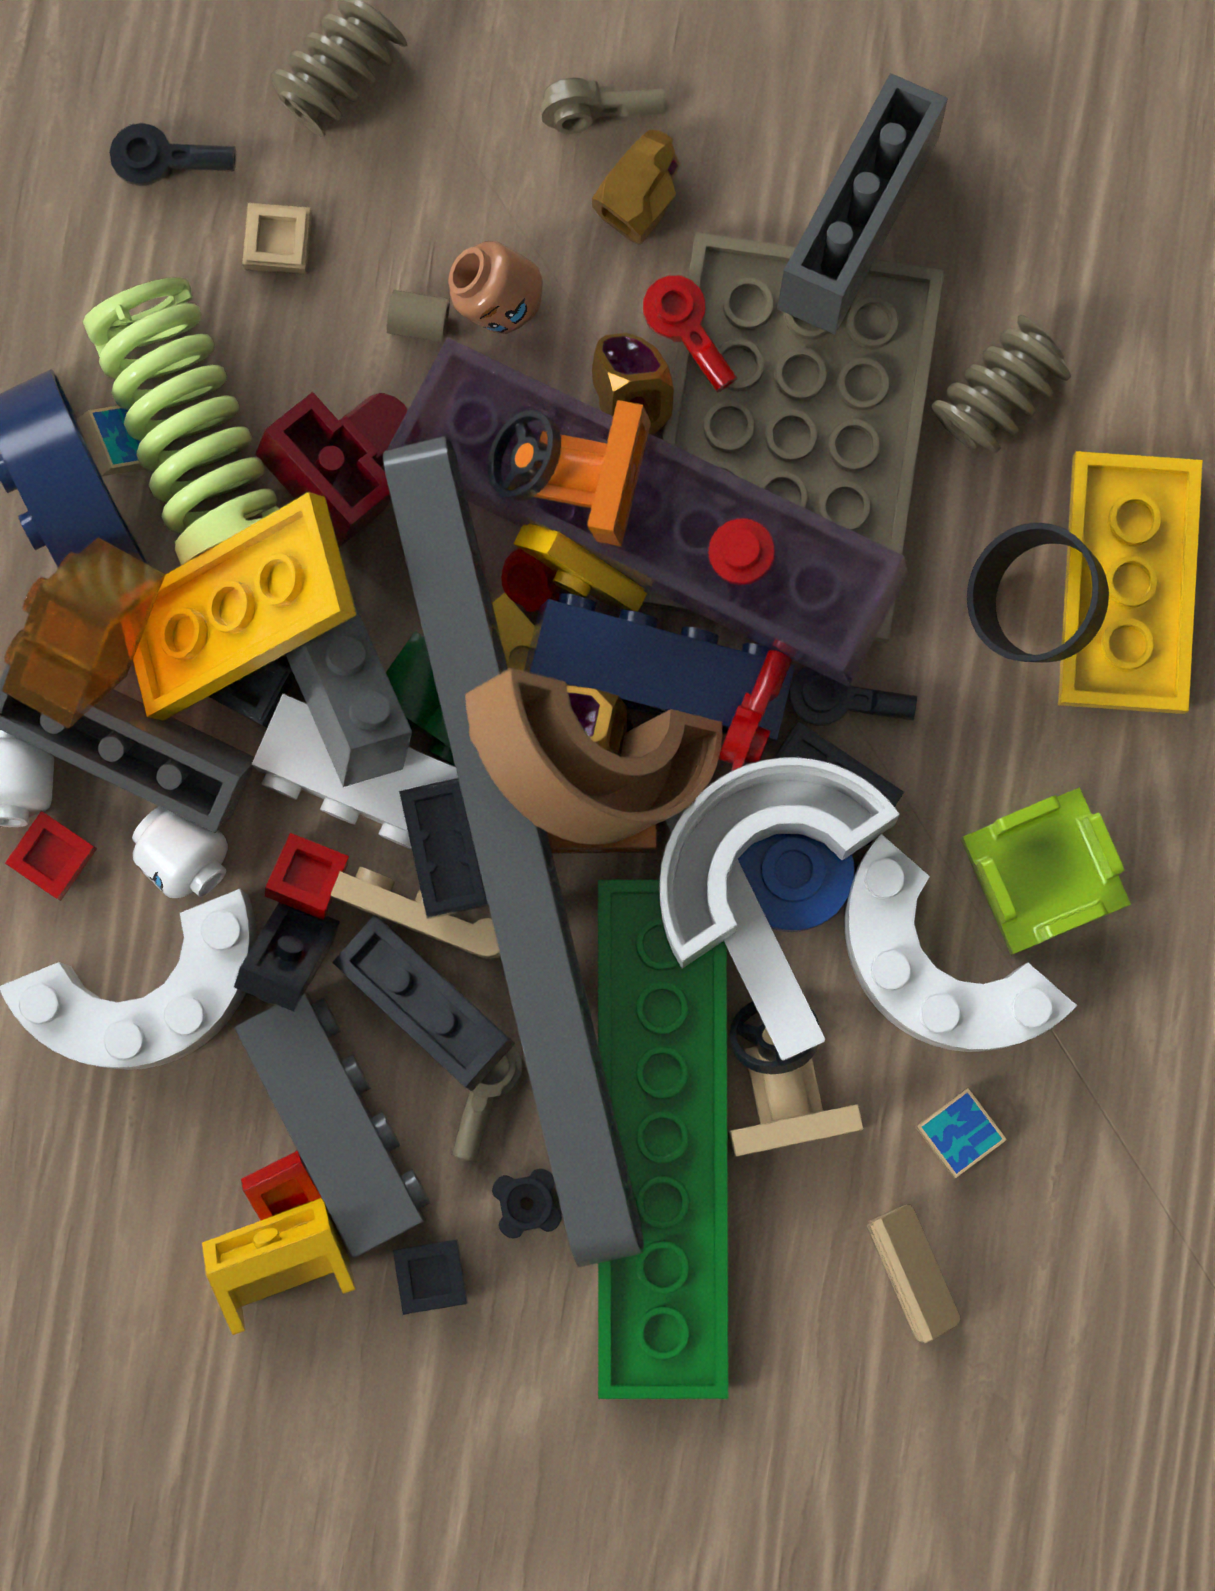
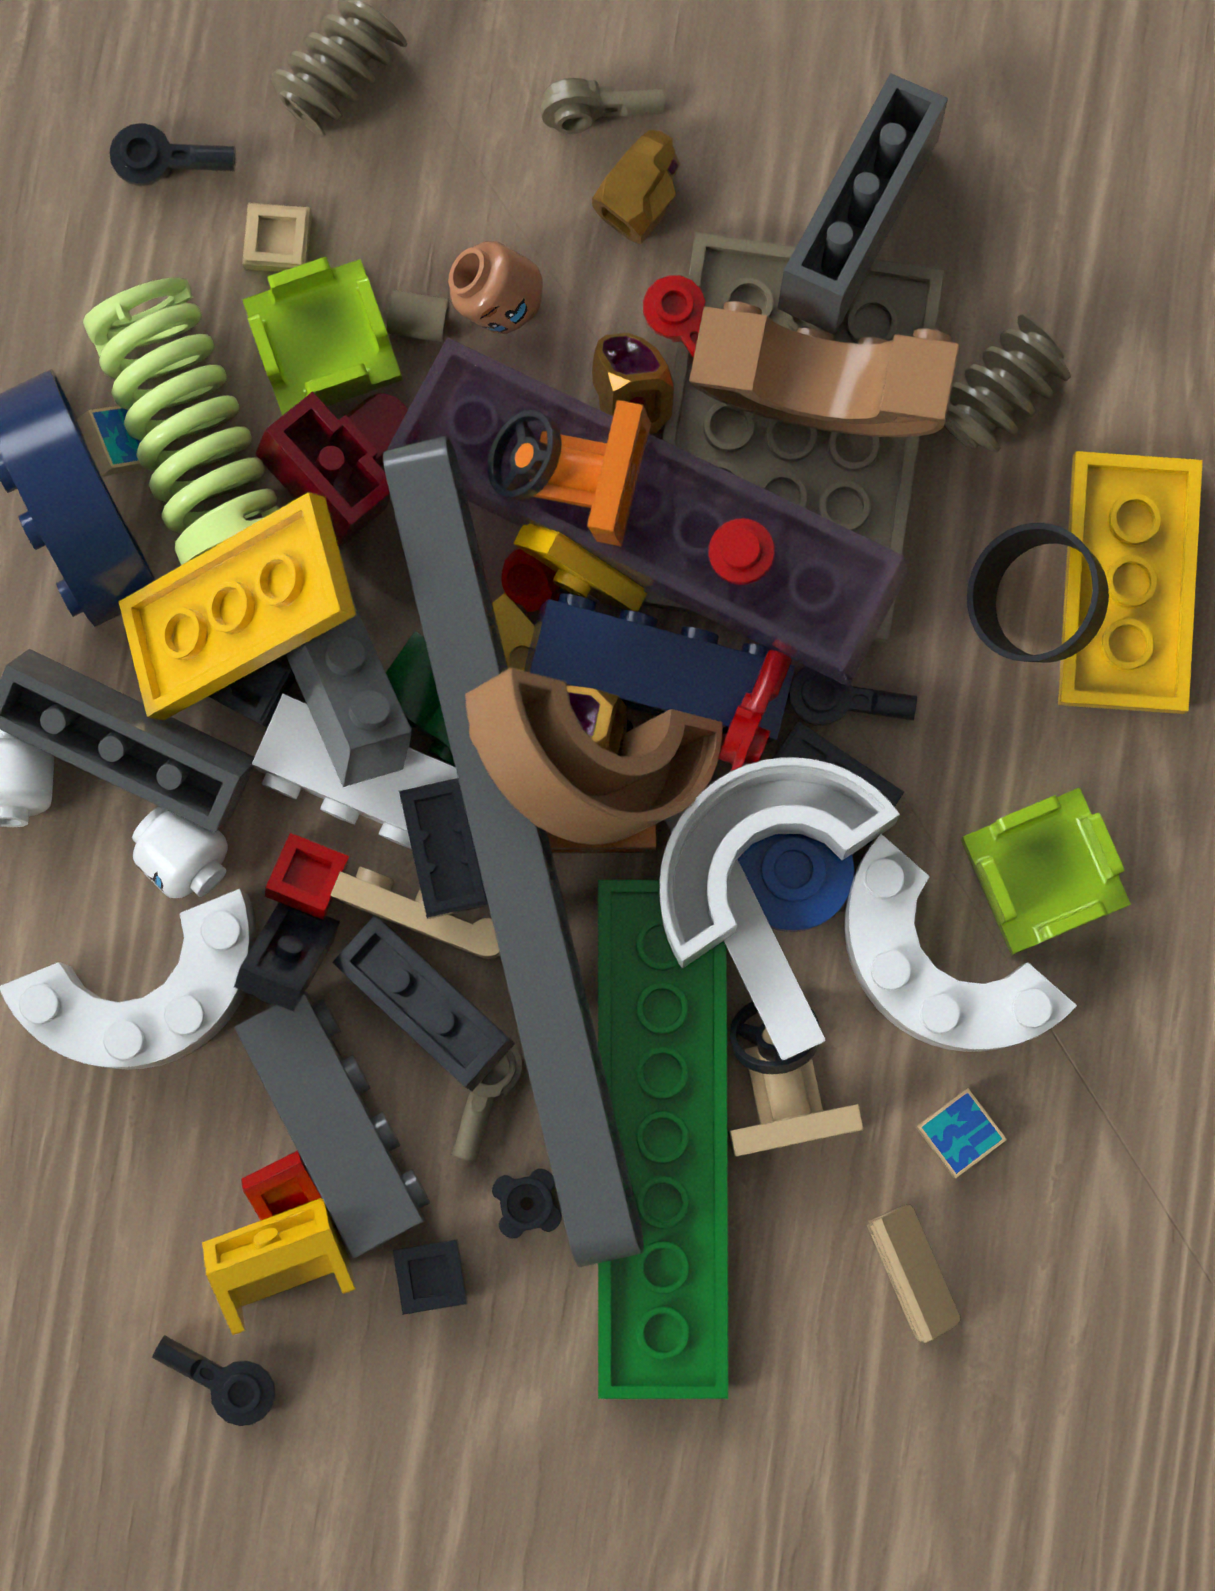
(50, 855): red plate -> none
(81, 631): clear orange piece -> none
(239, 1392): none -> black plate
(321, 334): none -> lime panel
(823, 383): none -> medium nougat brick

